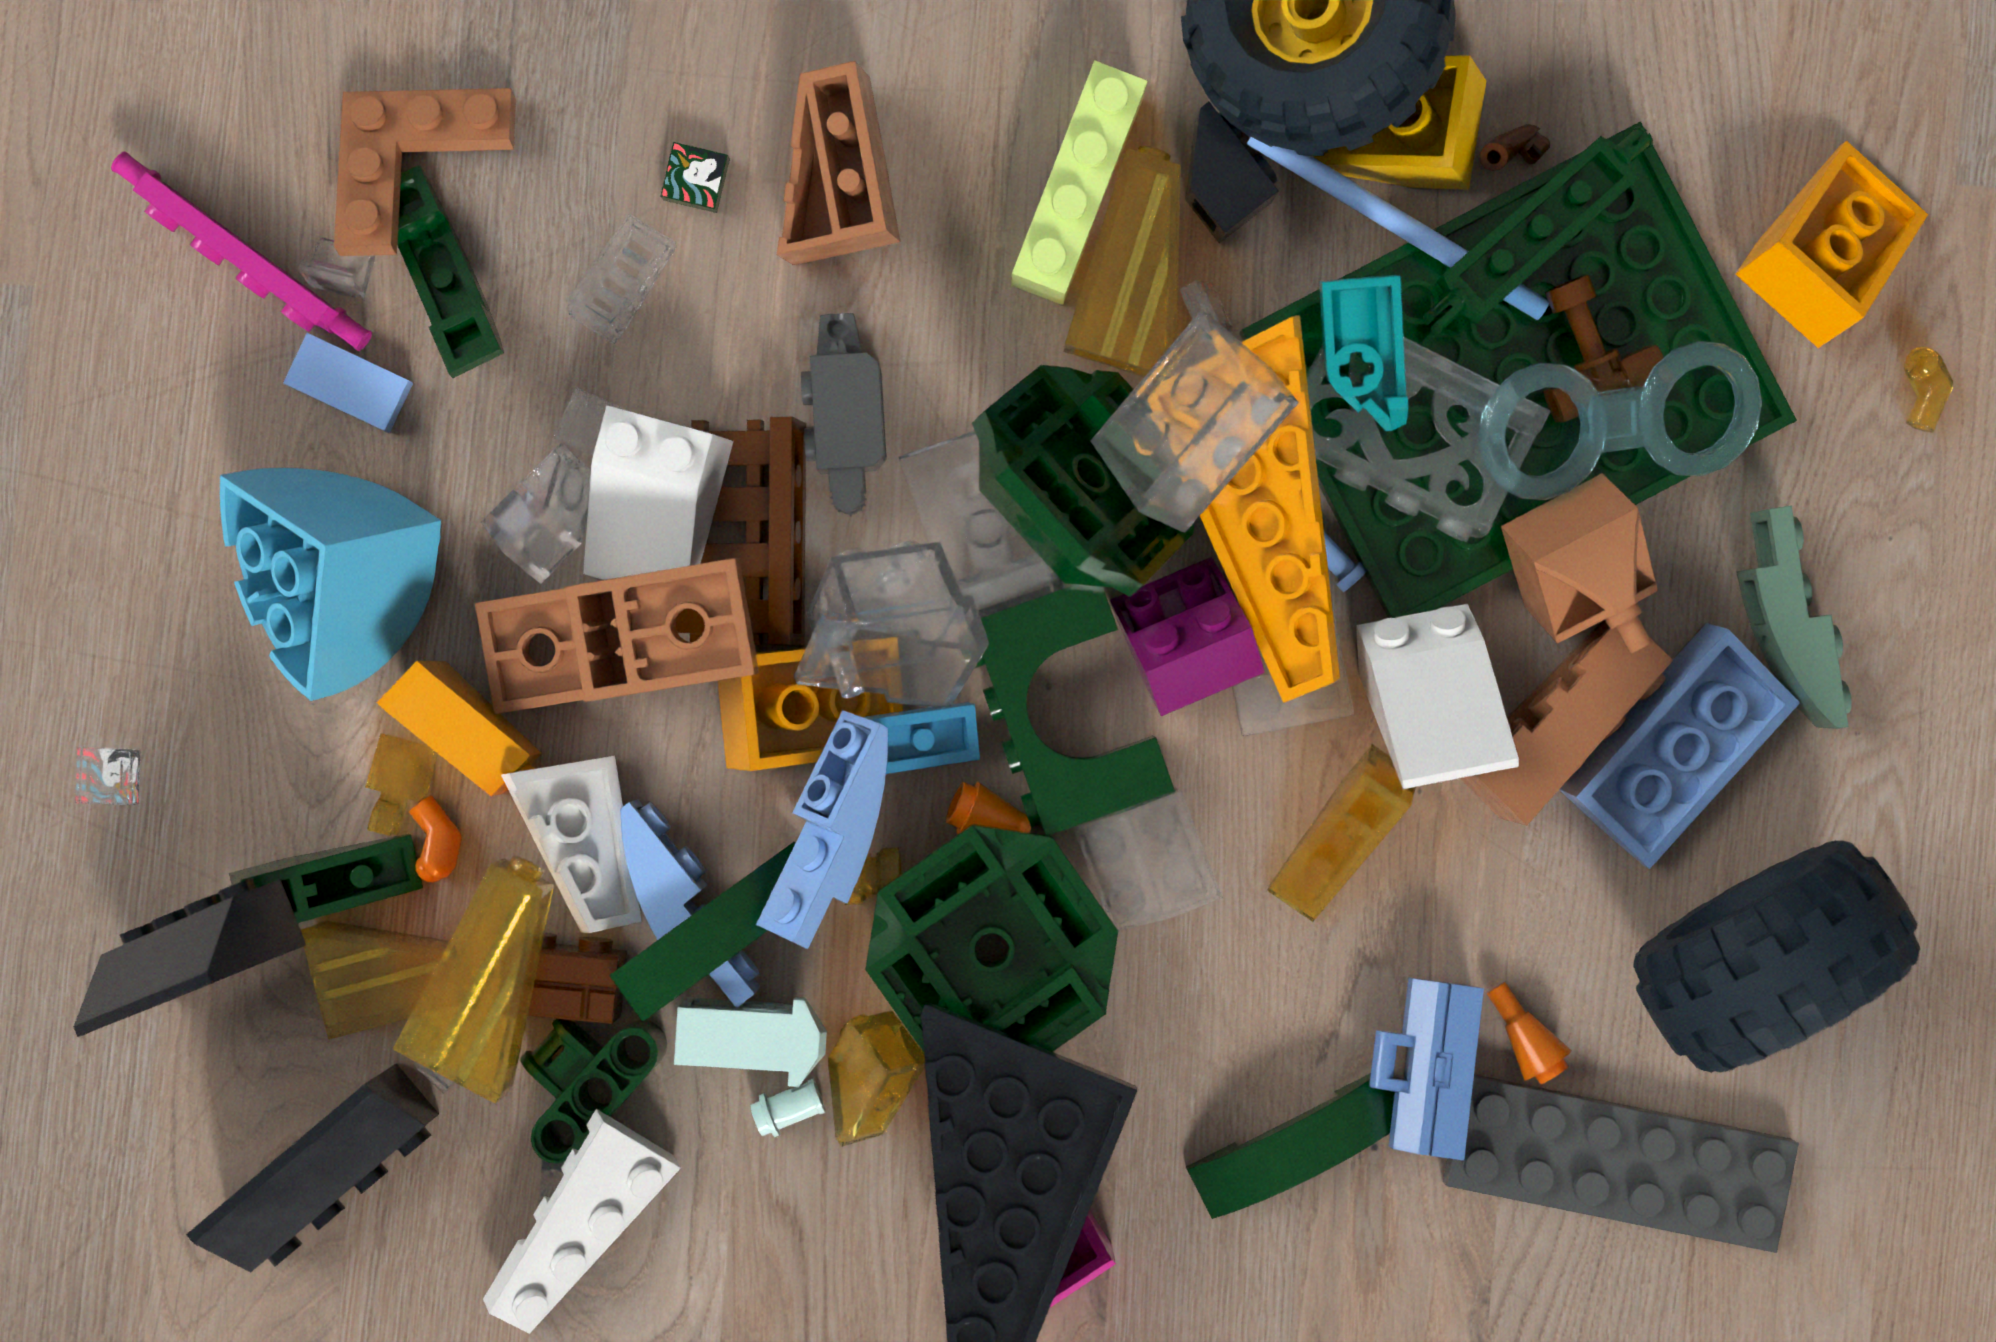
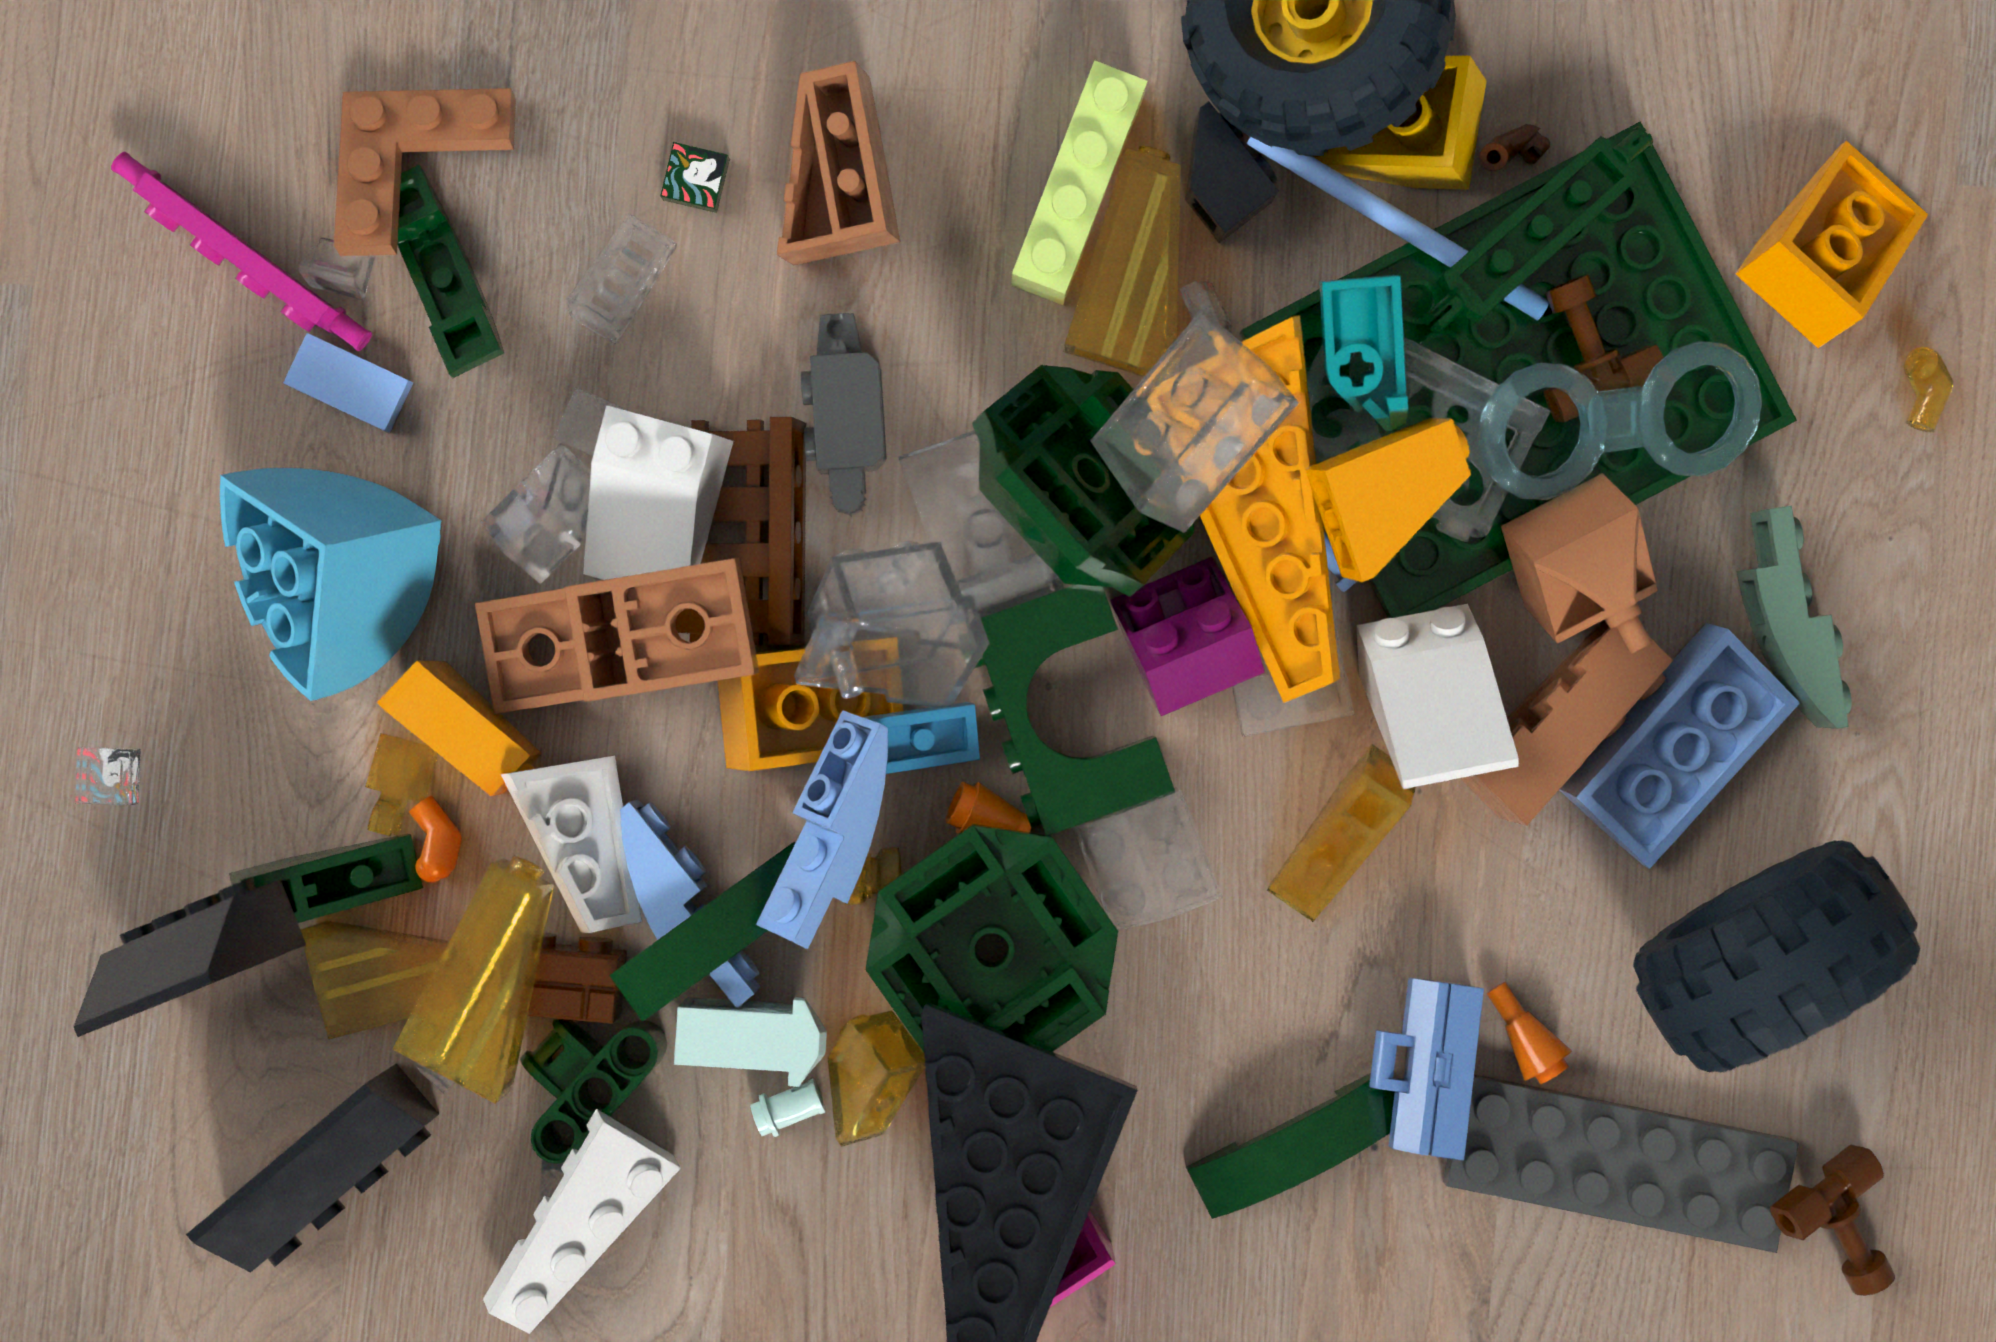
(1387, 492): none -> light orange slope
(1835, 1207): none -> reddish brown bar

